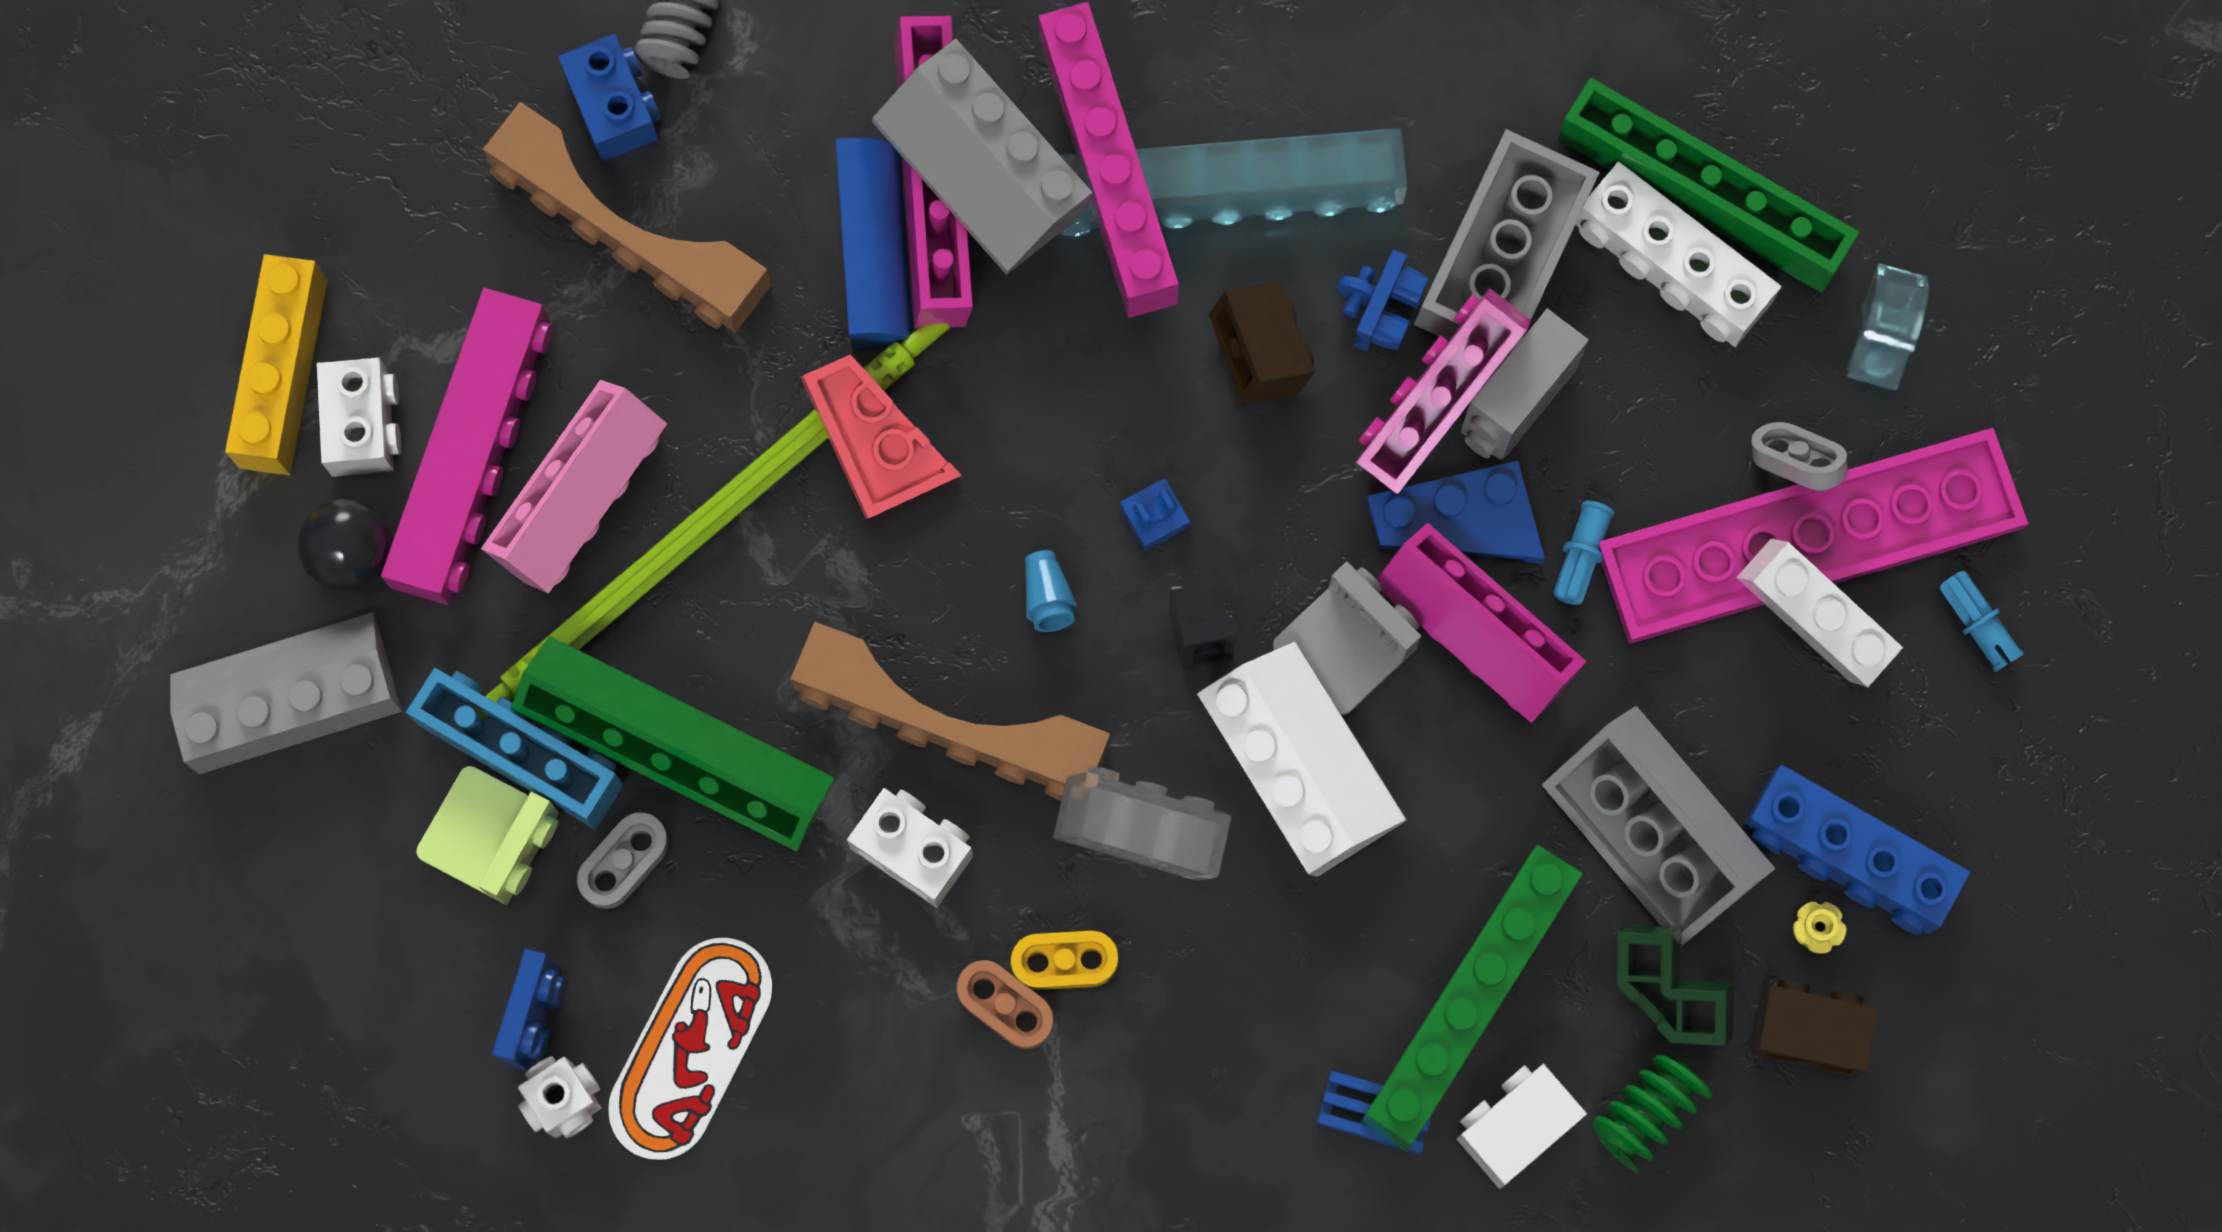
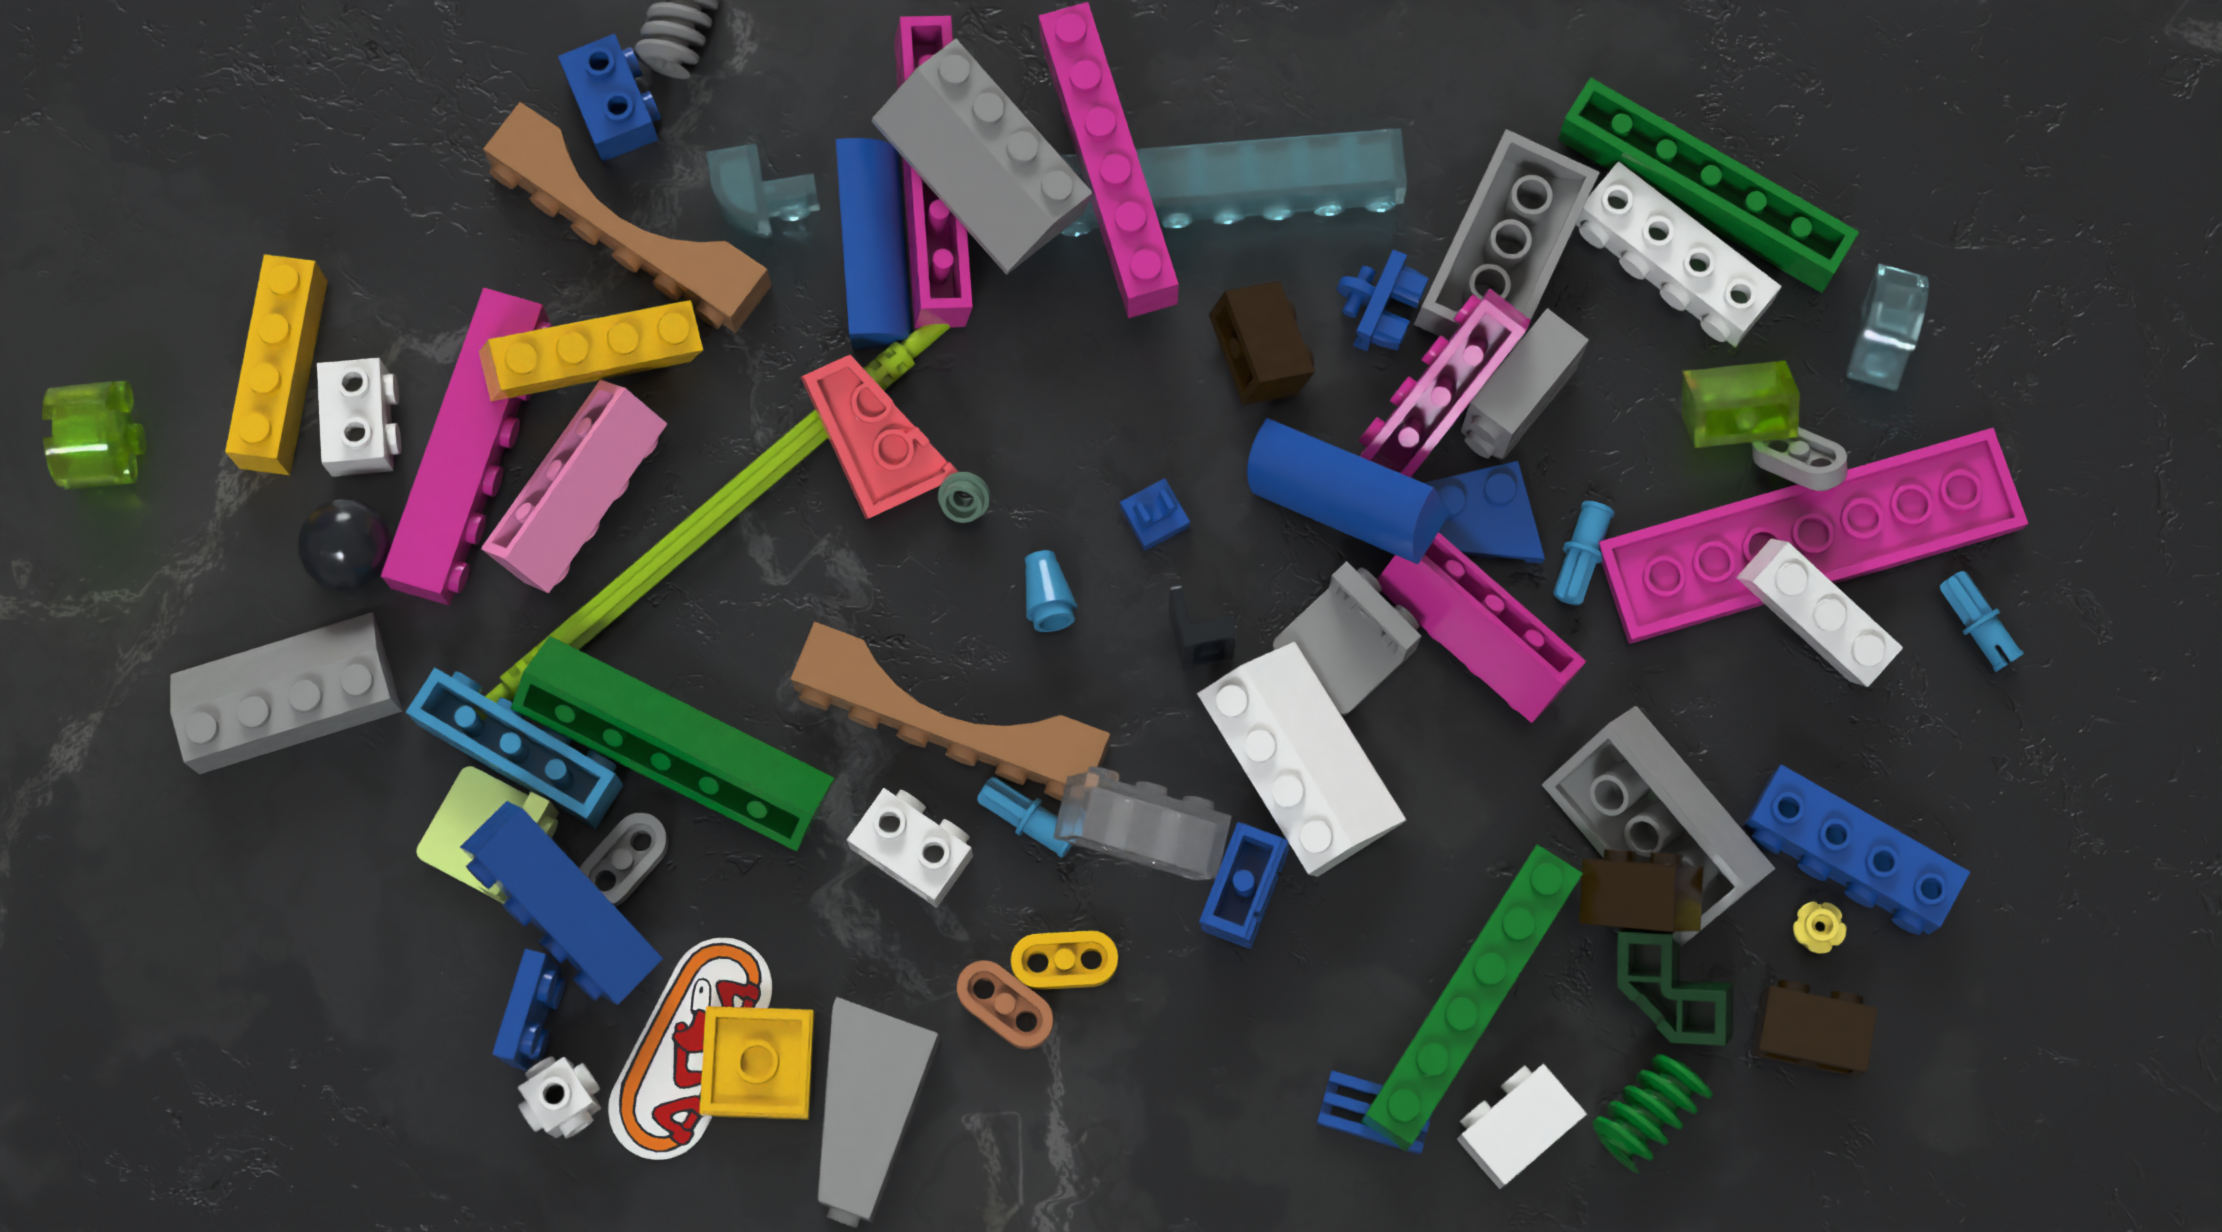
(92, 435): none -> clear neon green brick
(560, 903): none -> blue brick
(590, 350): none -> yellow brick
(750, 201): none -> clear light blue brick
(757, 1062): none -> yellow plate
(870, 1098): none -> light grey slope
(960, 508): none -> sand green plate
(1023, 813): none -> dark azure axle
(1244, 885): none -> blue brick
(1345, 491): none -> blue brick
(1641, 894): none -> dark brown brick
(1740, 404): none -> clear neon green brick

